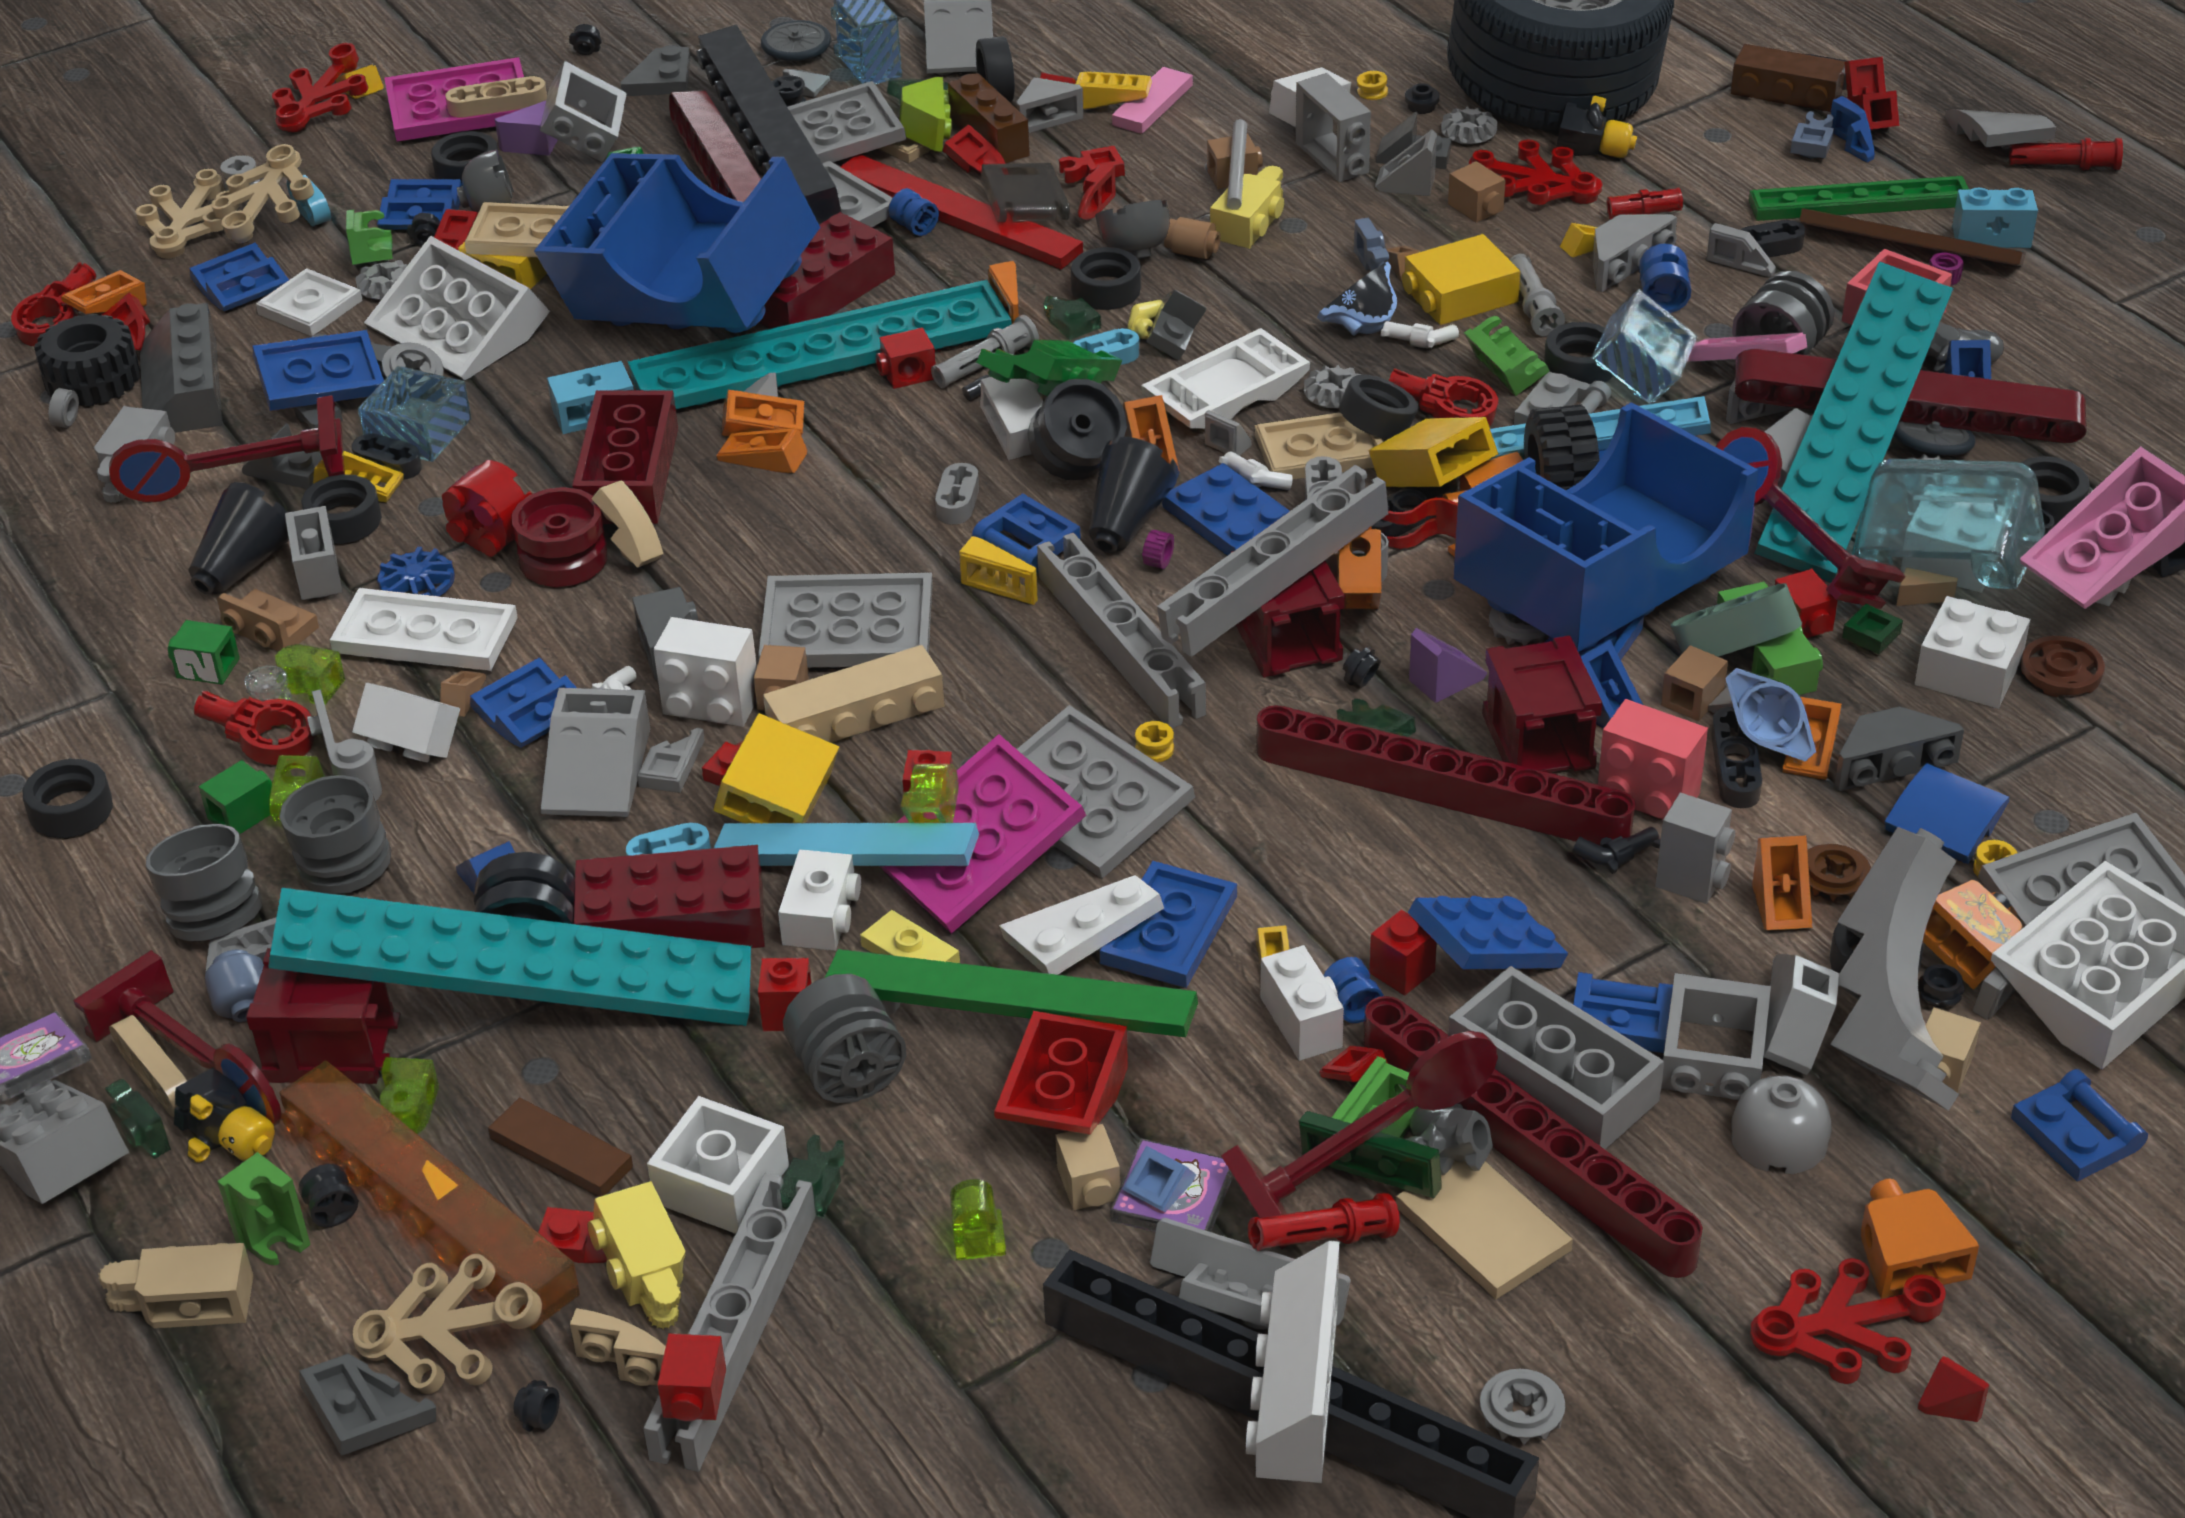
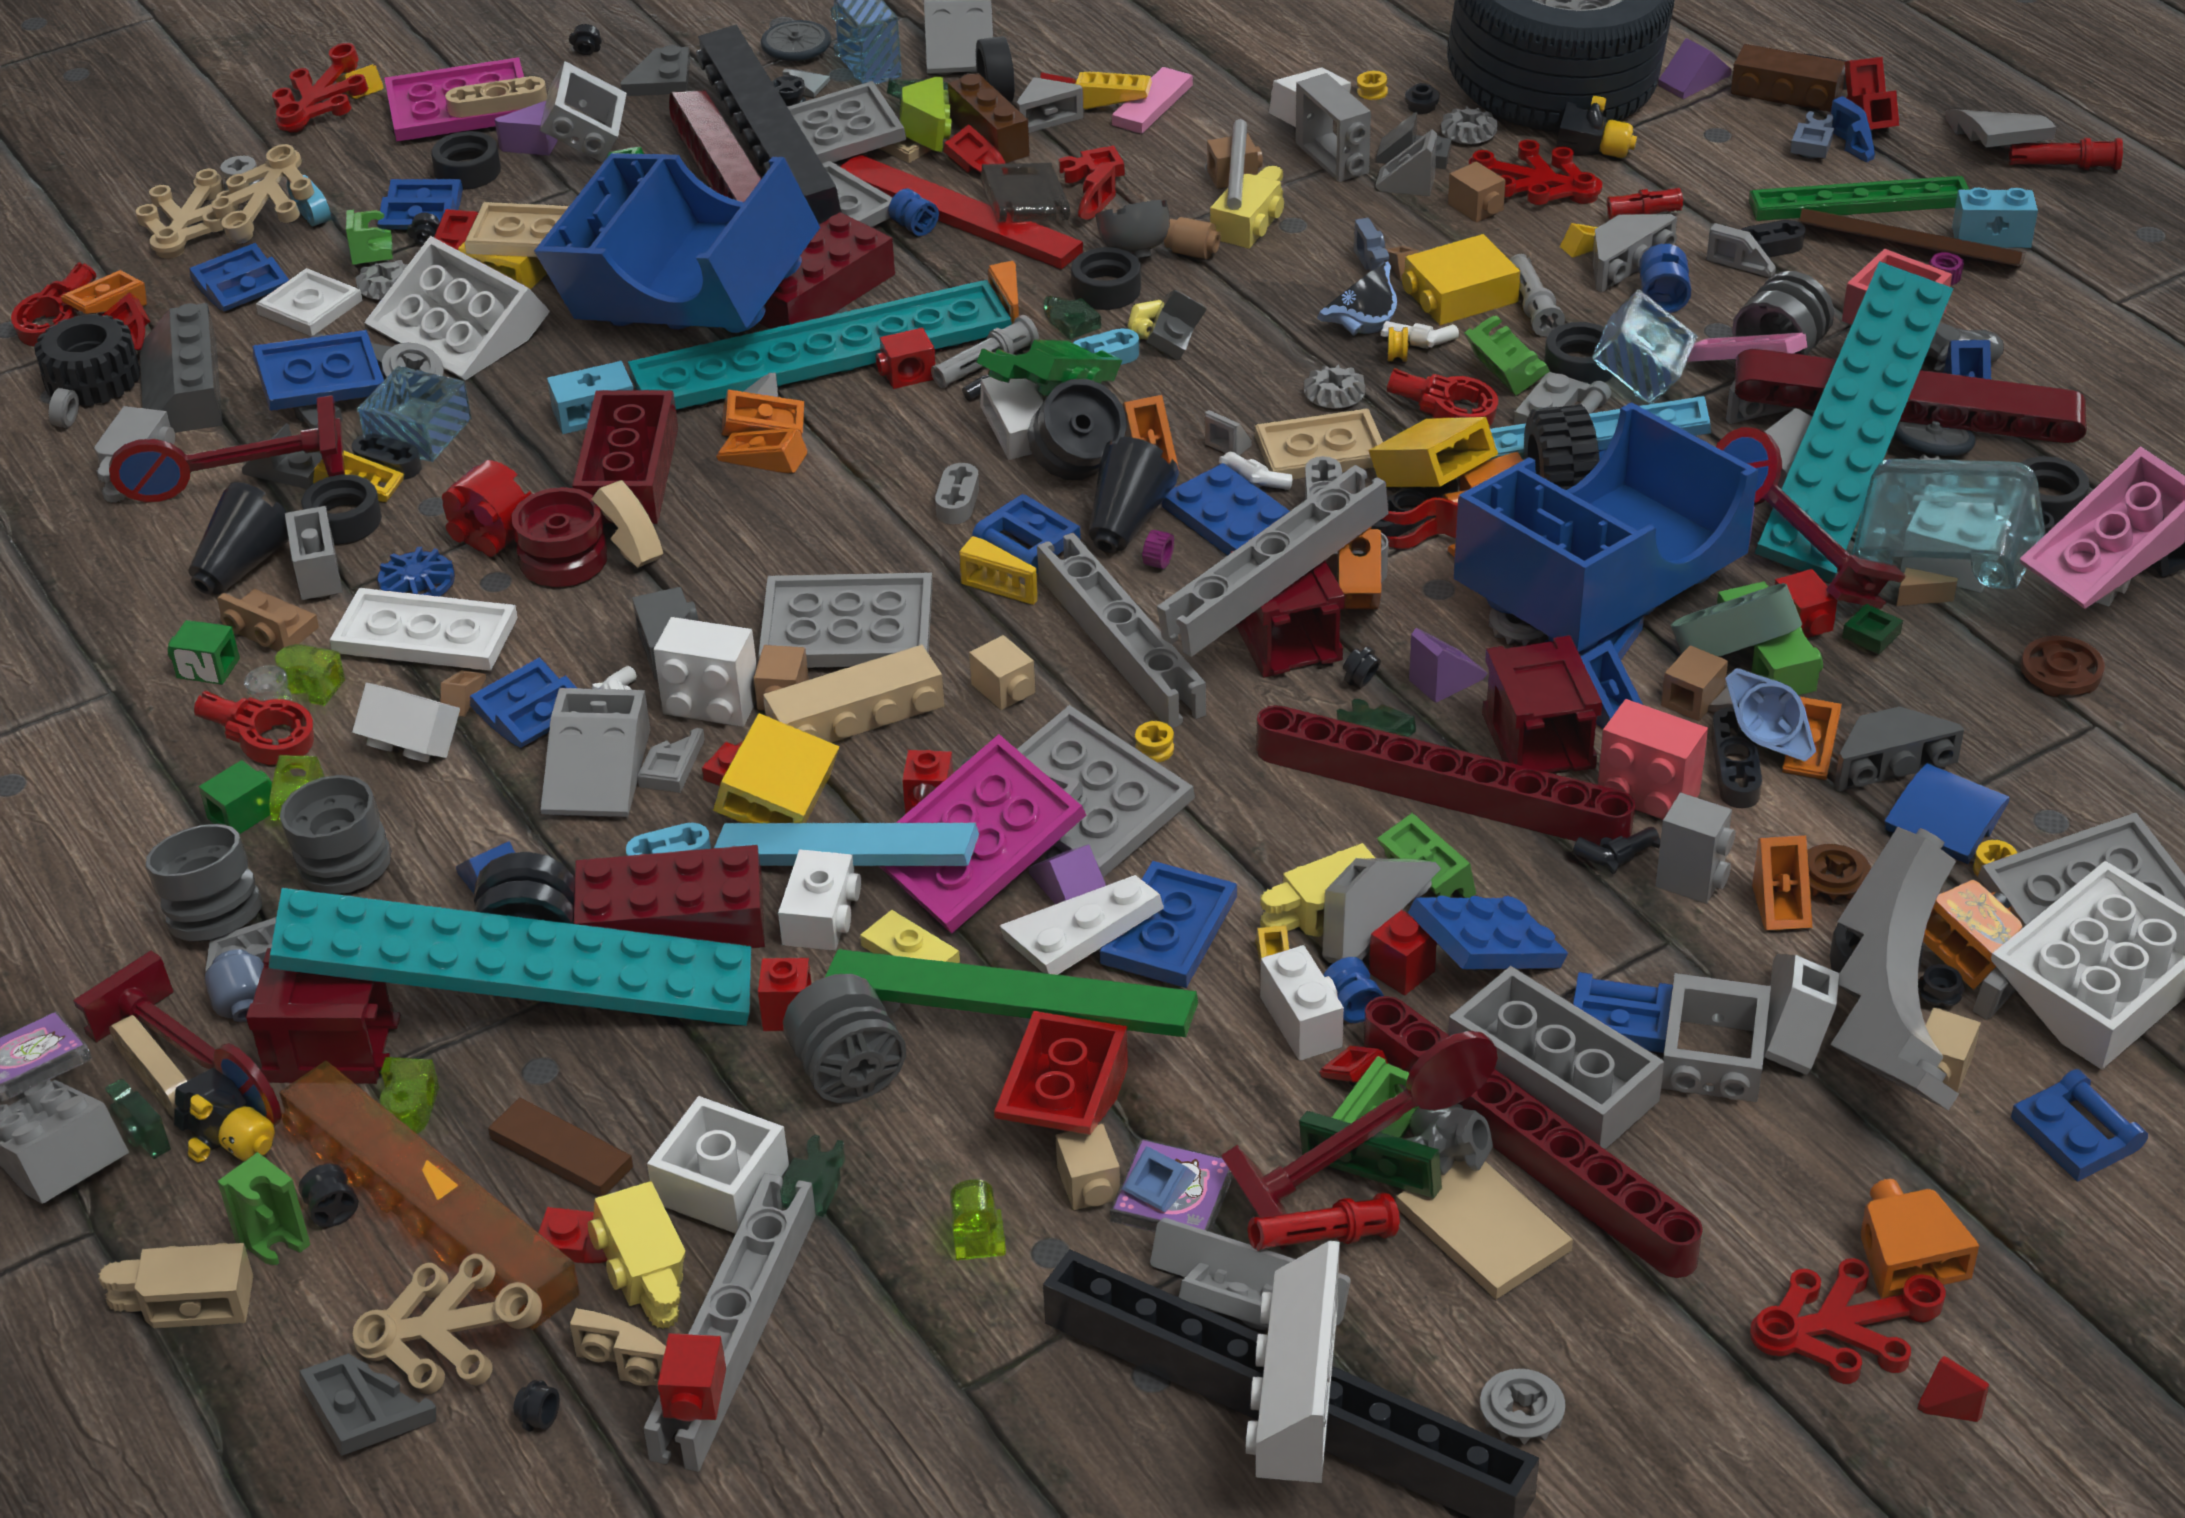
(72, 818): black tyre -> none
(347, 757): light grey door -> none
(485, 181): dark grey cylinder -> none
(932, 790): clear neon green leg -> none
(1002, 672): none -> tan brick
(1068, 874): none -> medium lavender slope
(1229, 378): white slope -> none
(1302, 894): none -> light yellow hinge
(1366, 898): none -> light grey slope
(1377, 406): black tyre -> none
(1397, 344): none -> yellow bush
(1416, 840): none -> bright green hinge
(1692, 70): none -> medium lavender slope
(1781, 1125): light grey cylinder -> none
(1972, 652): white brick -> none

